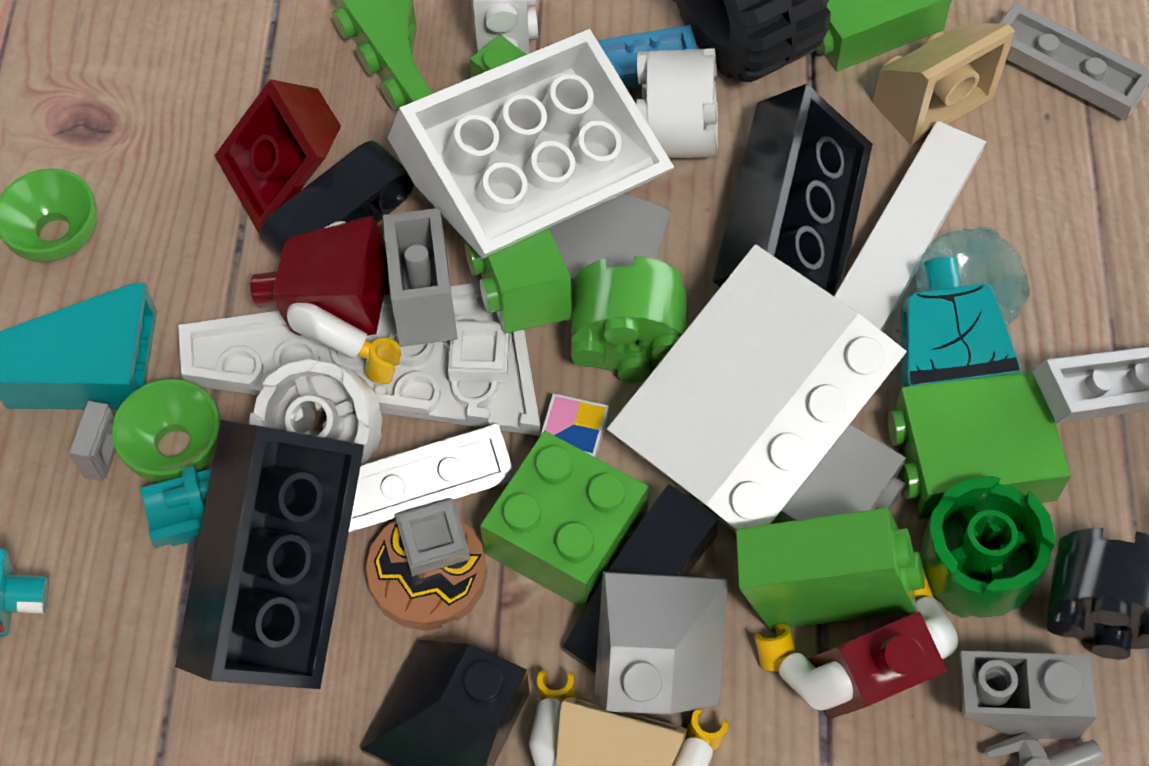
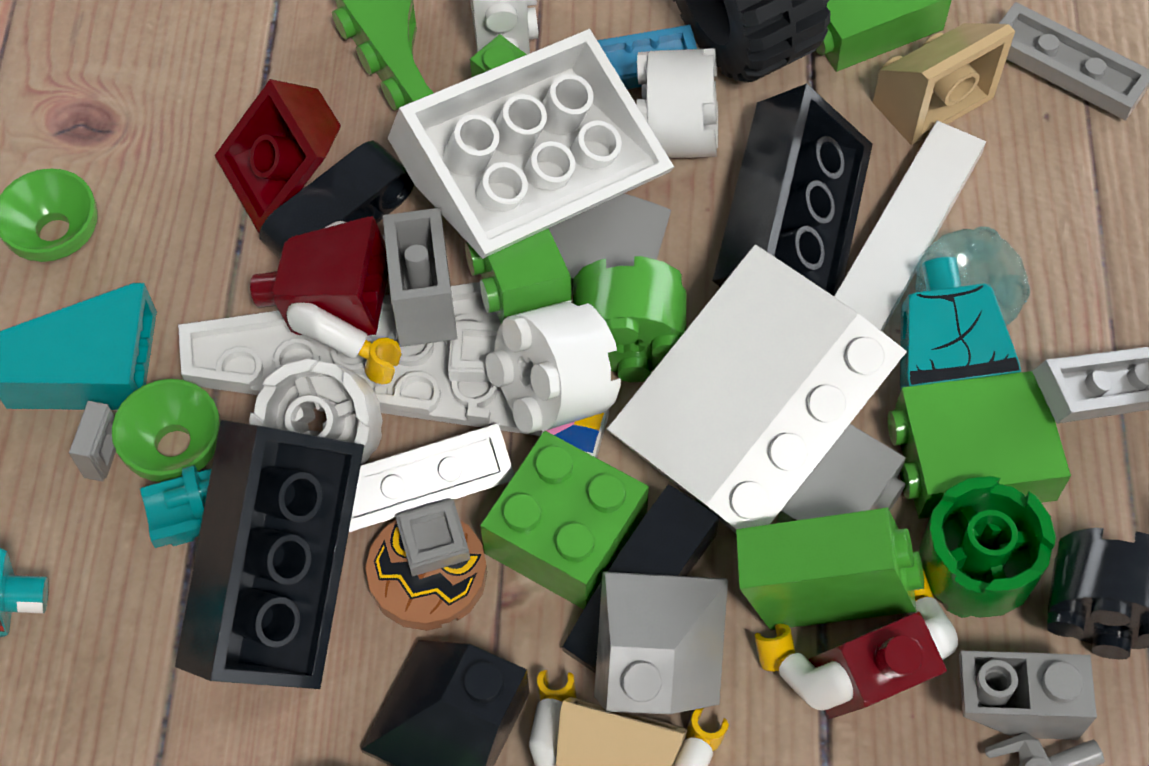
(554, 365): none -> white brick

